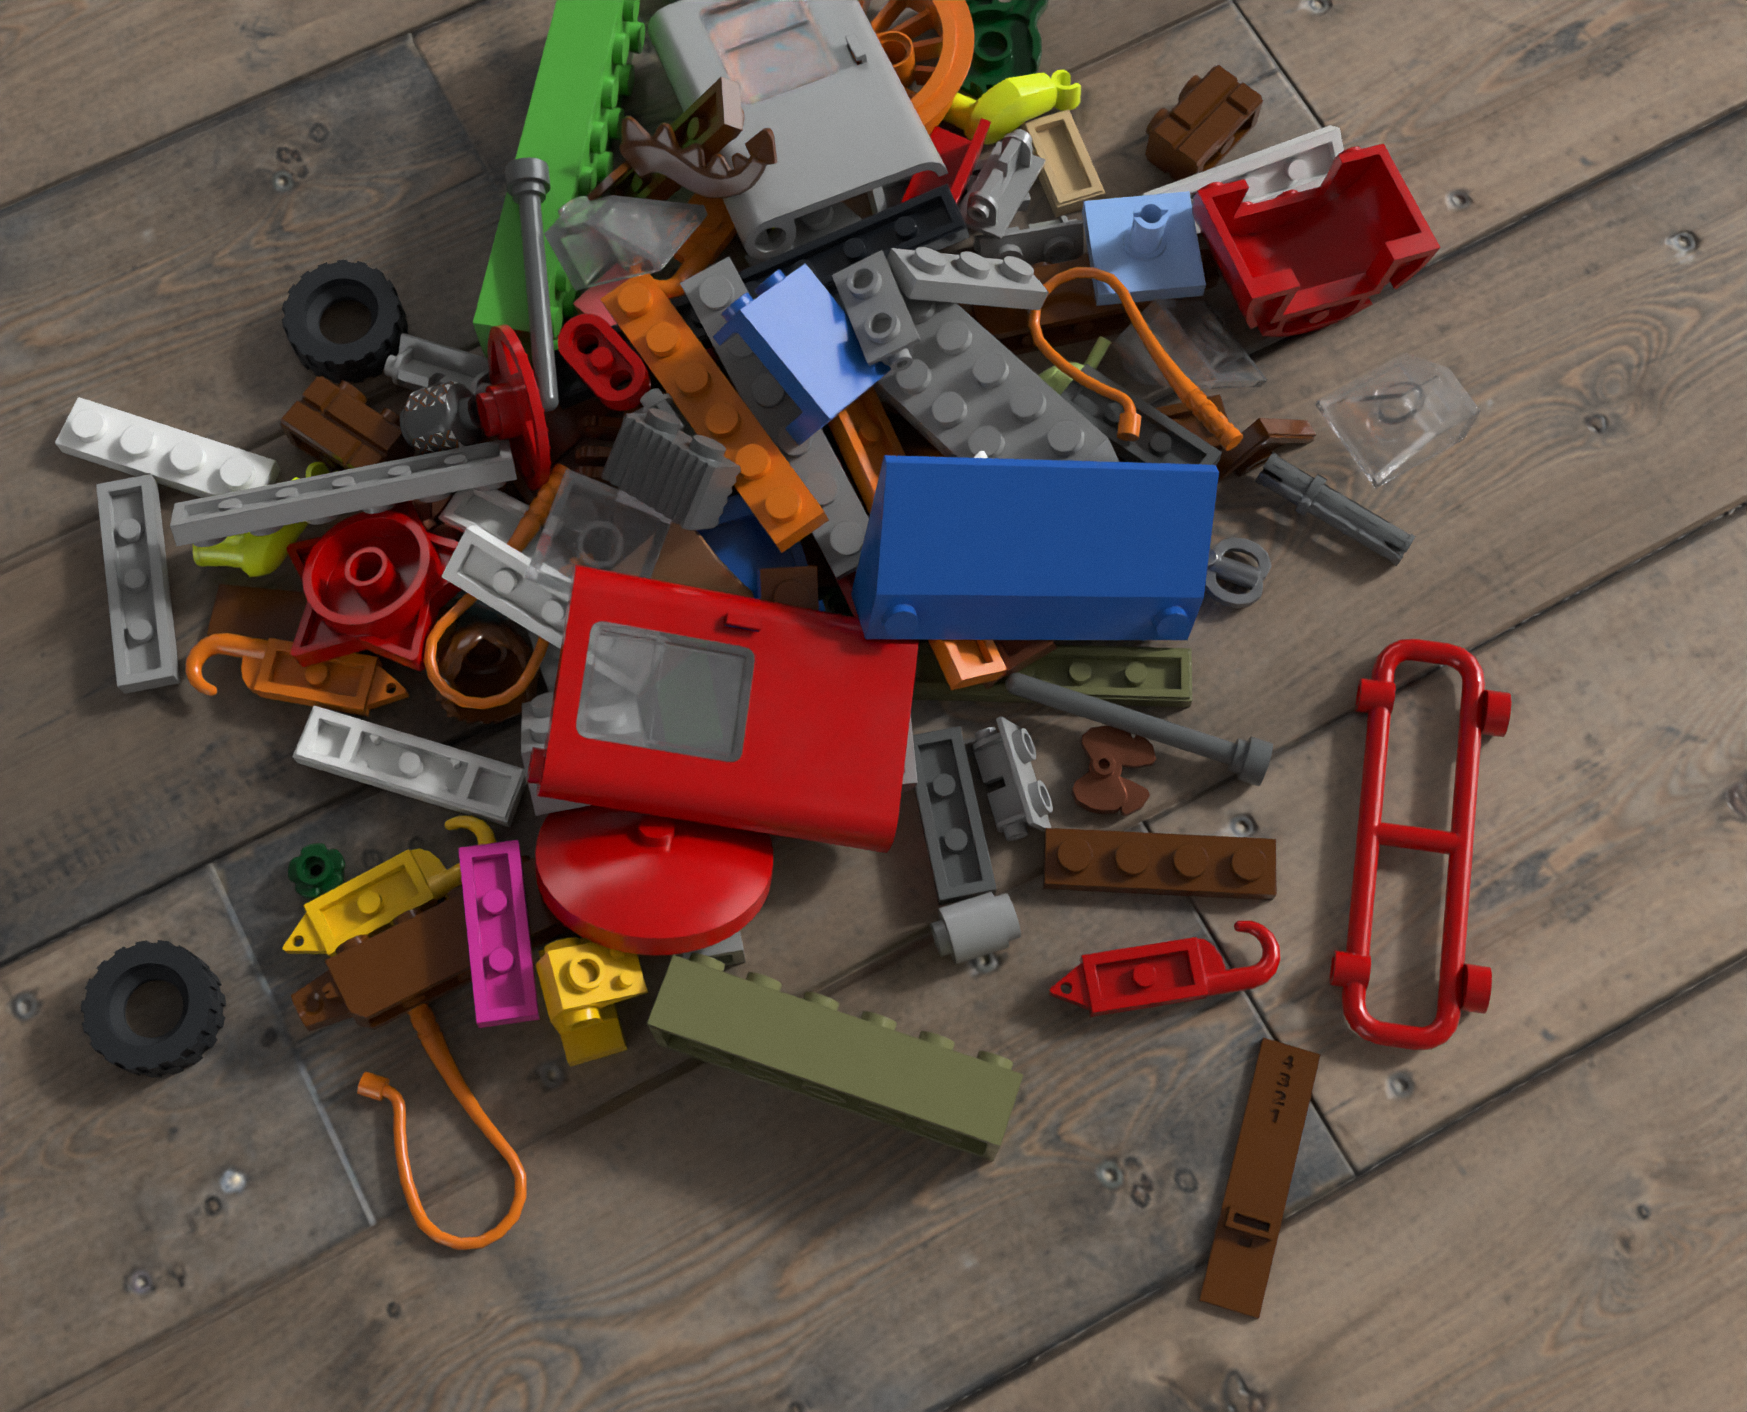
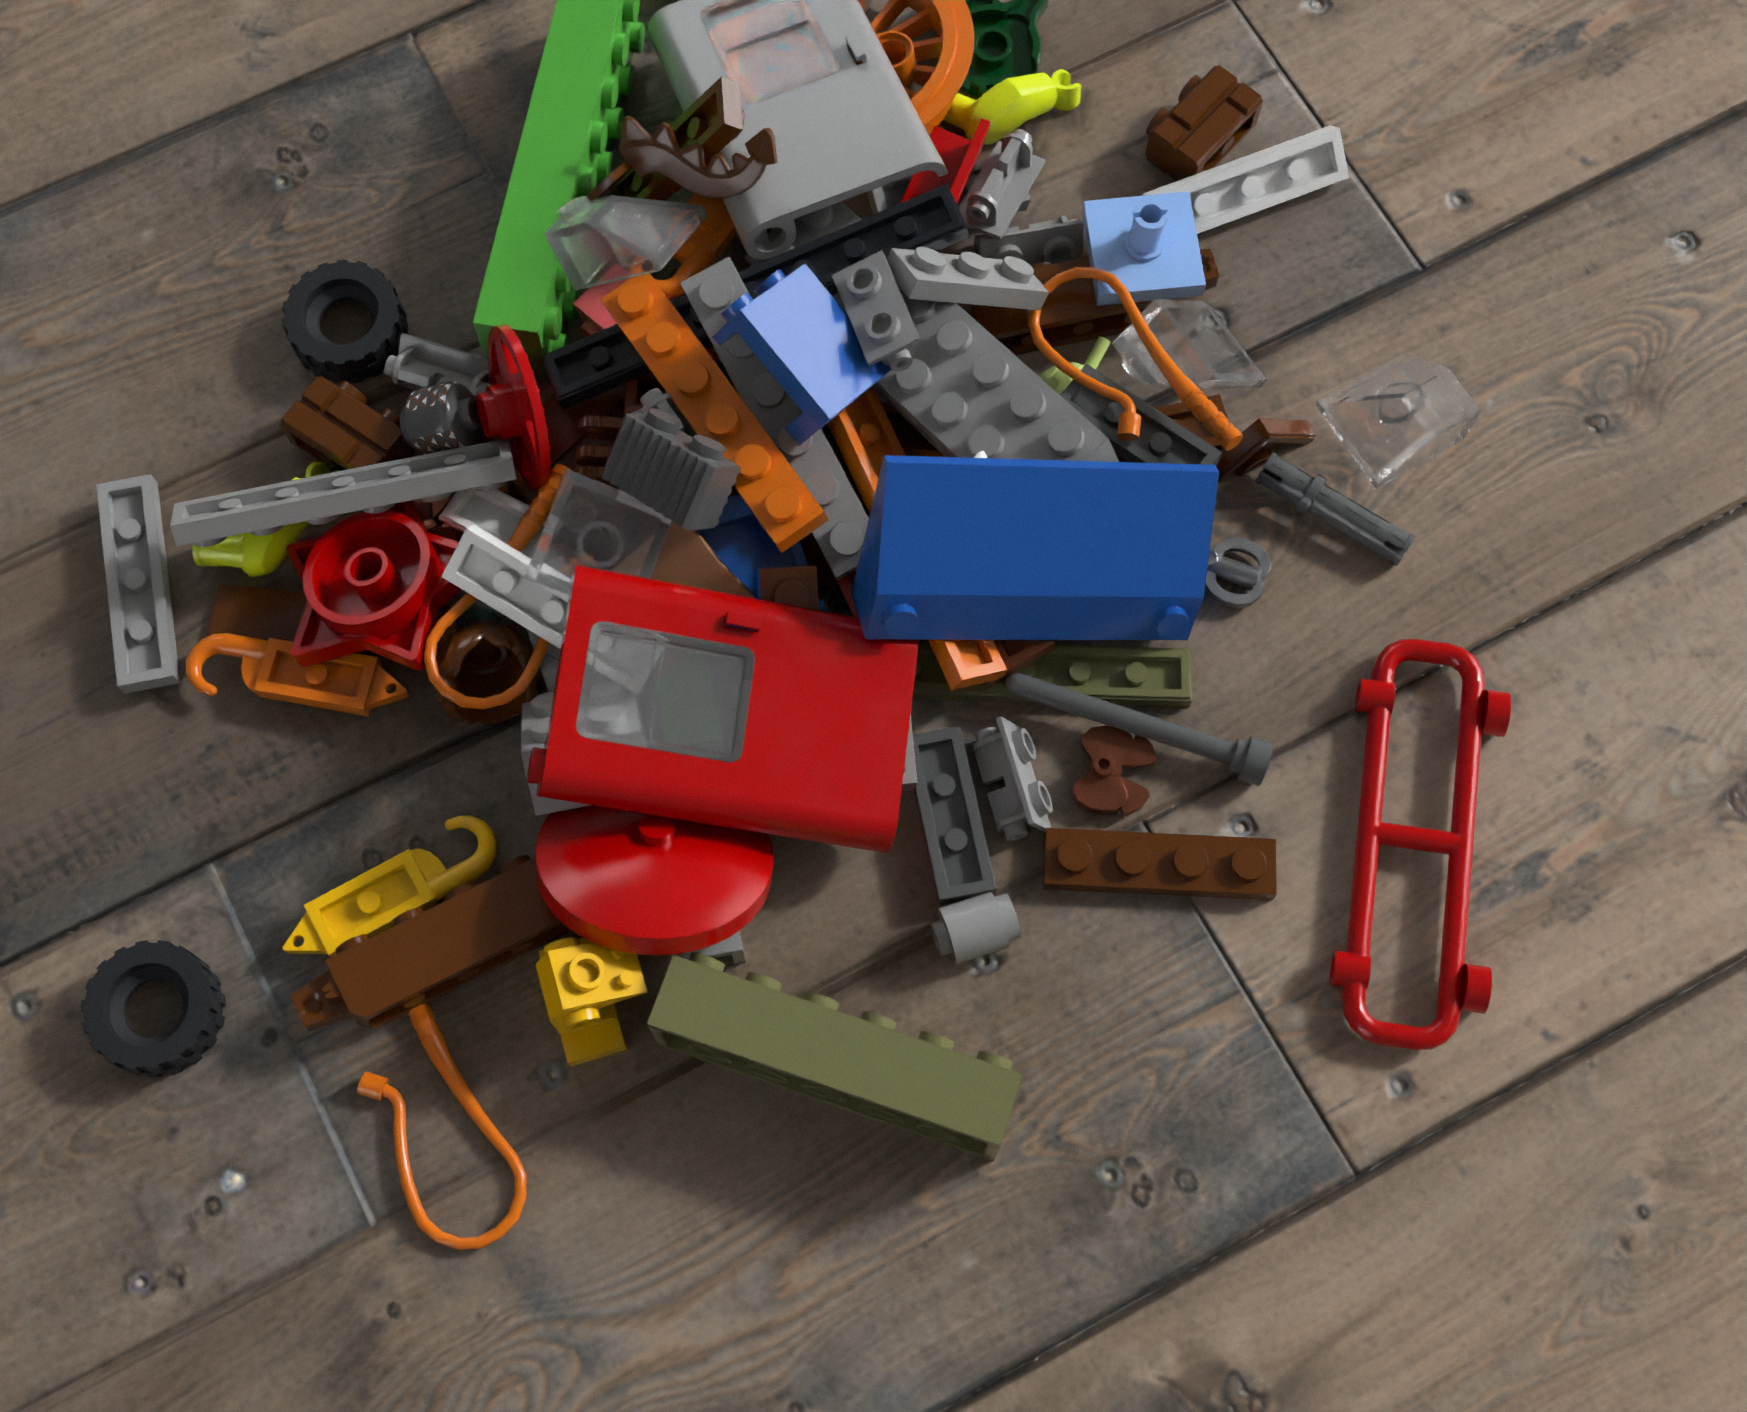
(166, 453): white plate -> none
(330, 877): dark green plate -> none
(411, 766): white plate -> none
(498, 934): dark pink plate -> none
(528, 184): dark grey piece -> none
(607, 364): red plate -> none
(1068, 170): tan tile -> none
(1164, 974): red plate -> none
(1259, 1178): reddish brown piece -> none
(1316, 250): red cylinder -> none

